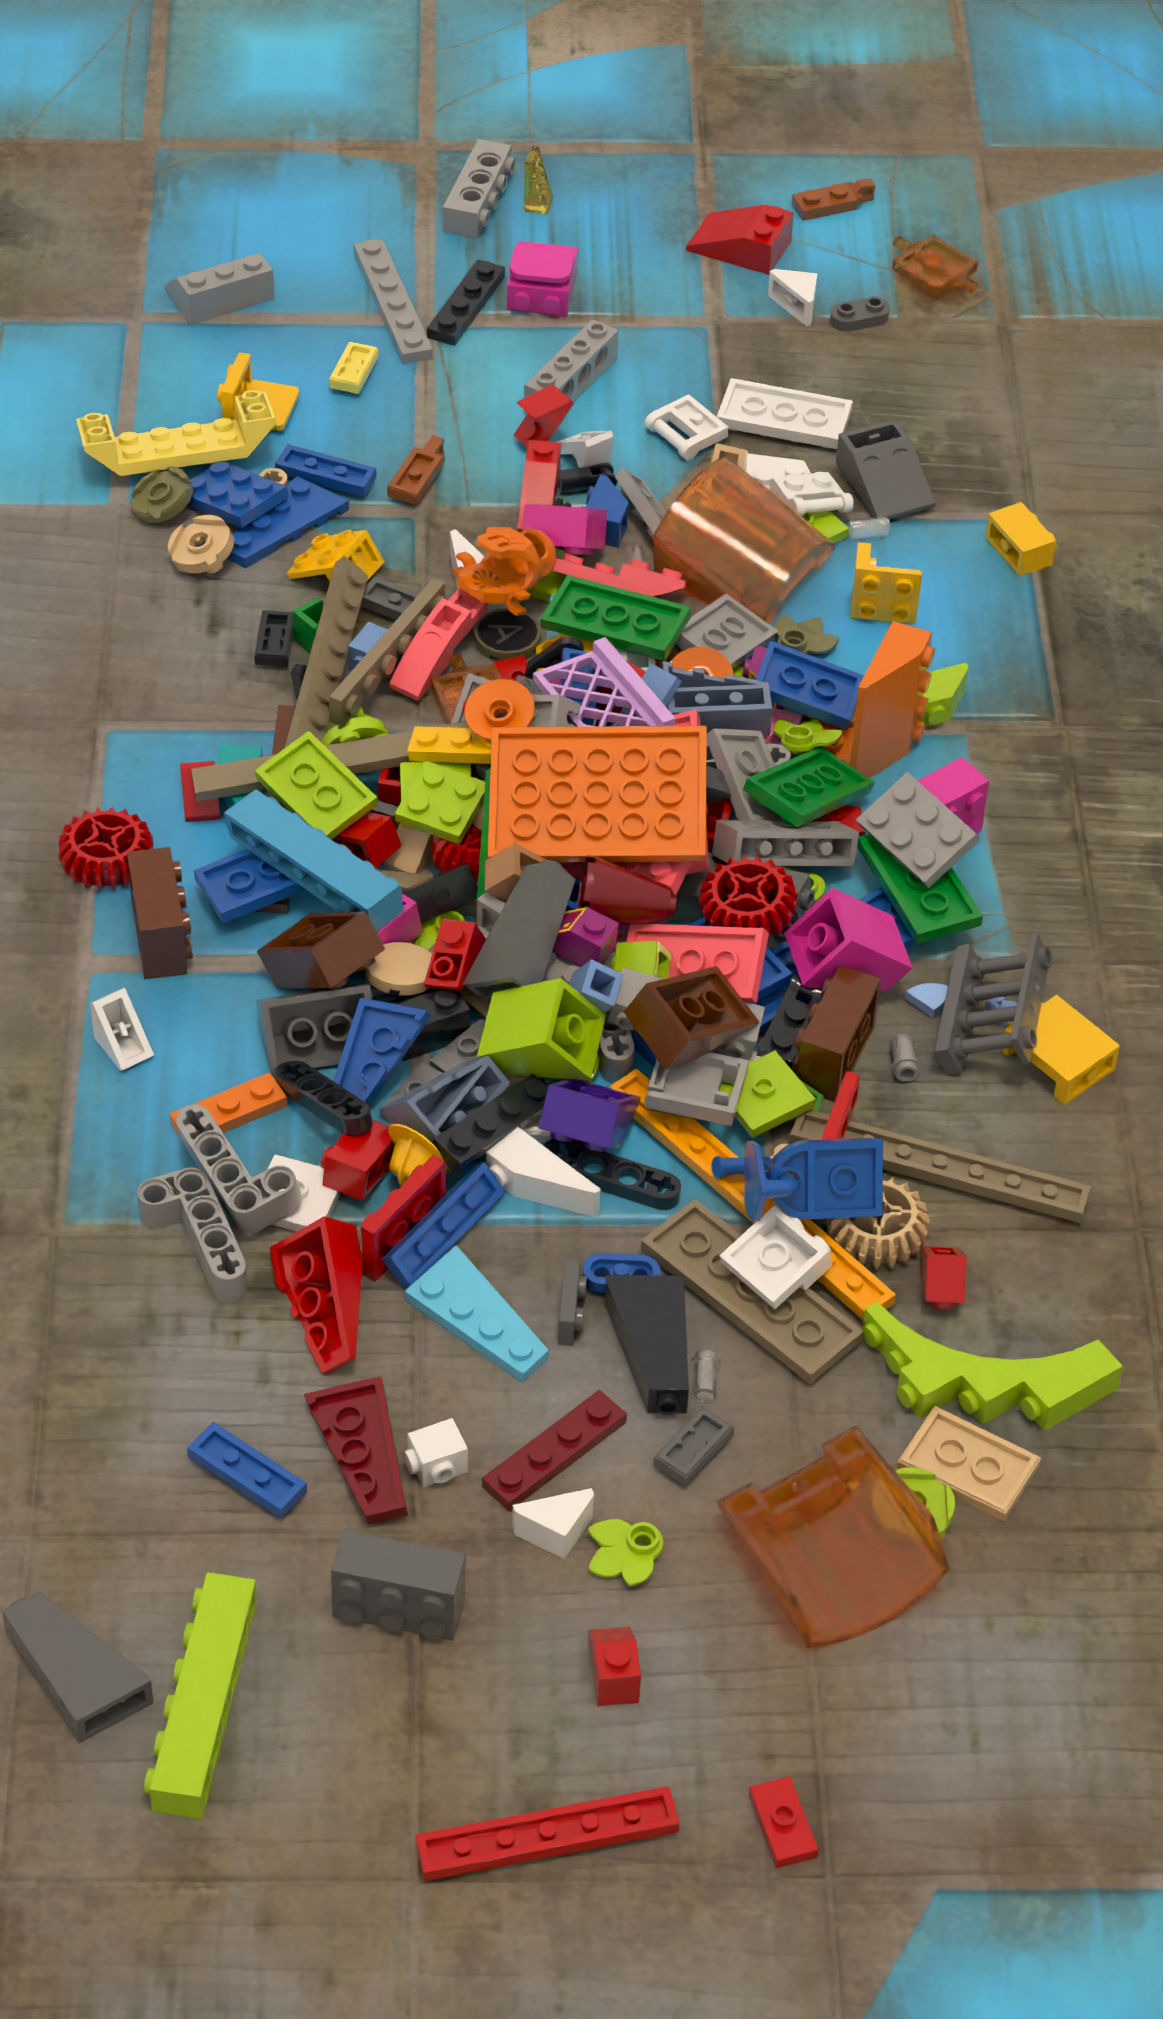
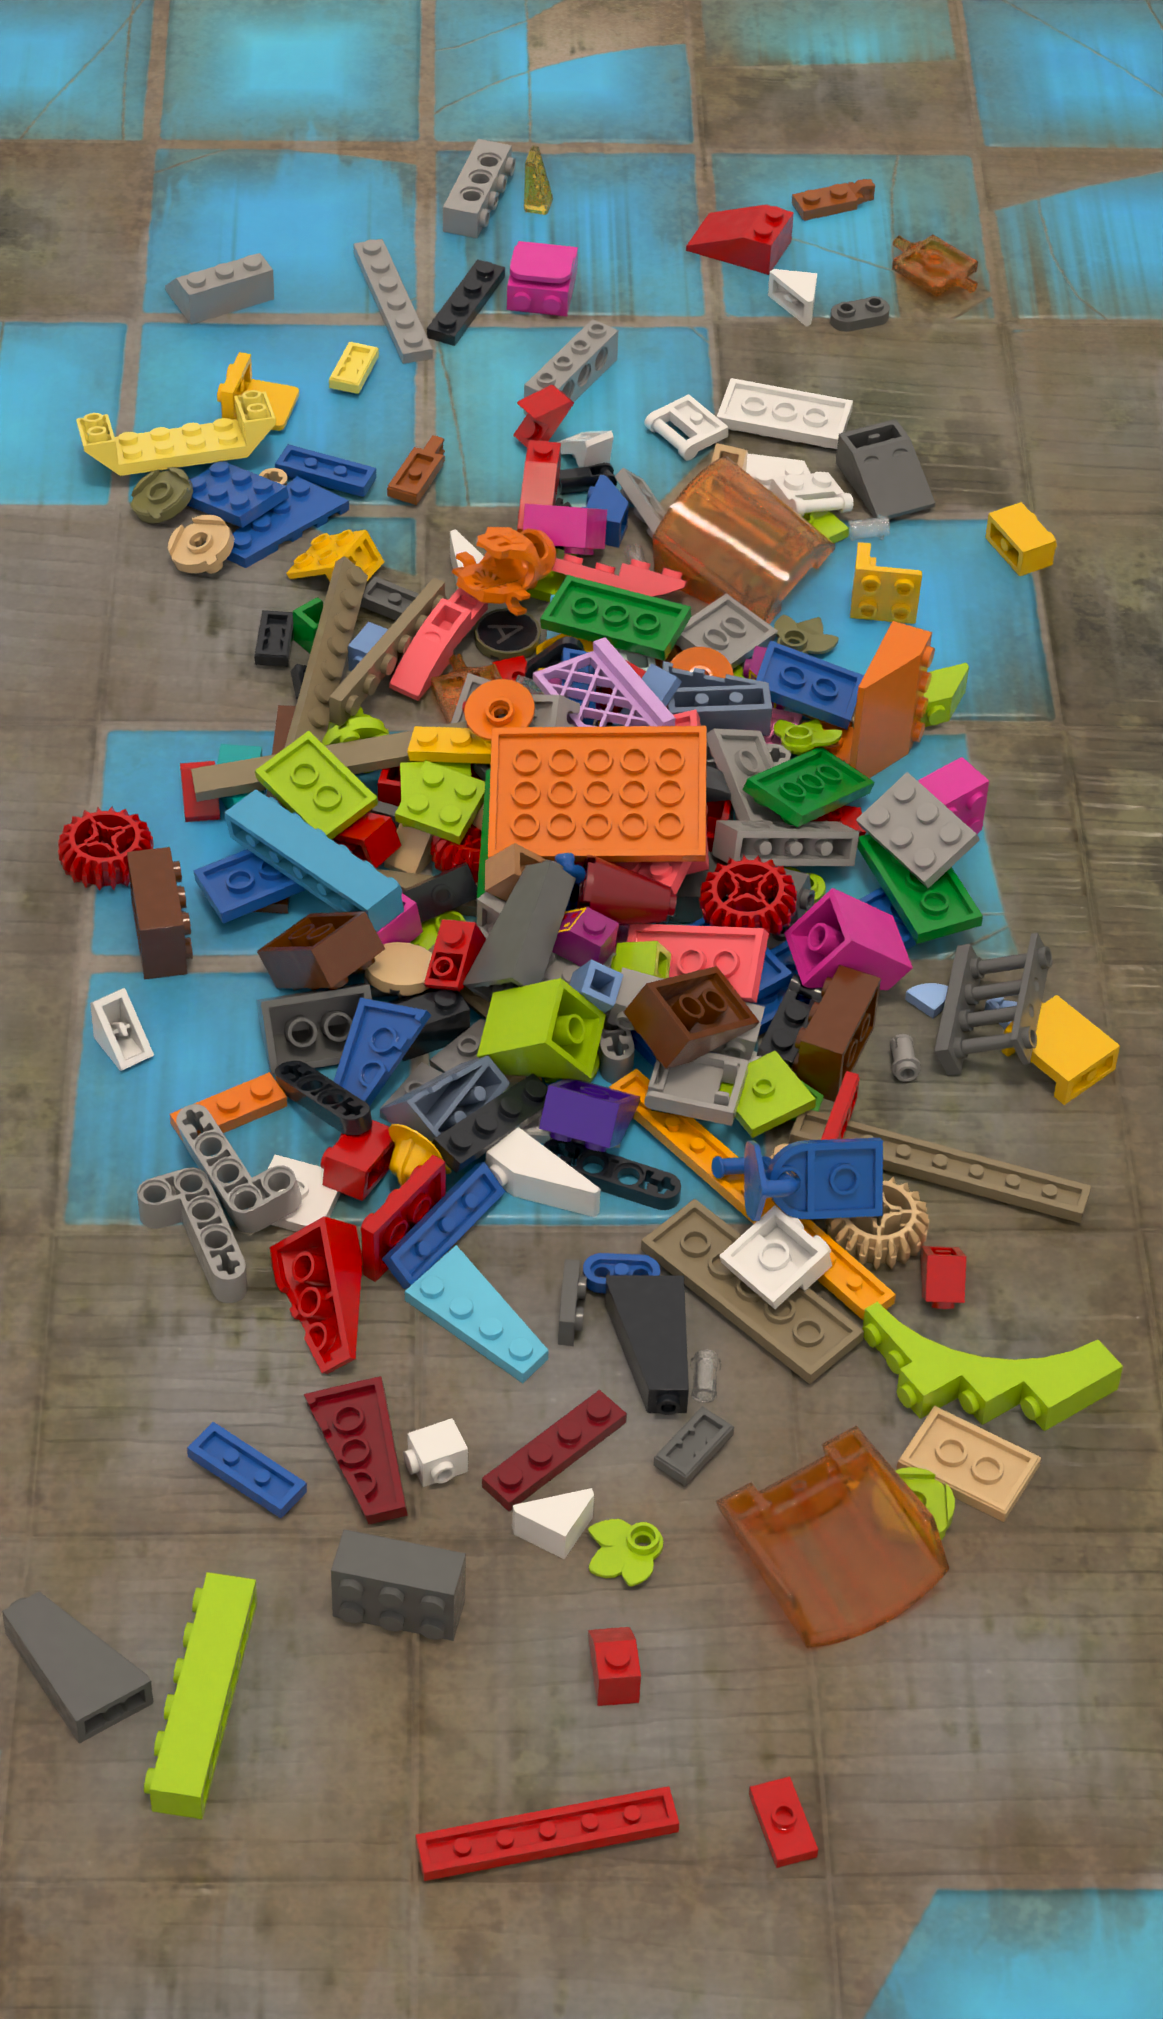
(567, 861): none -> blue arm

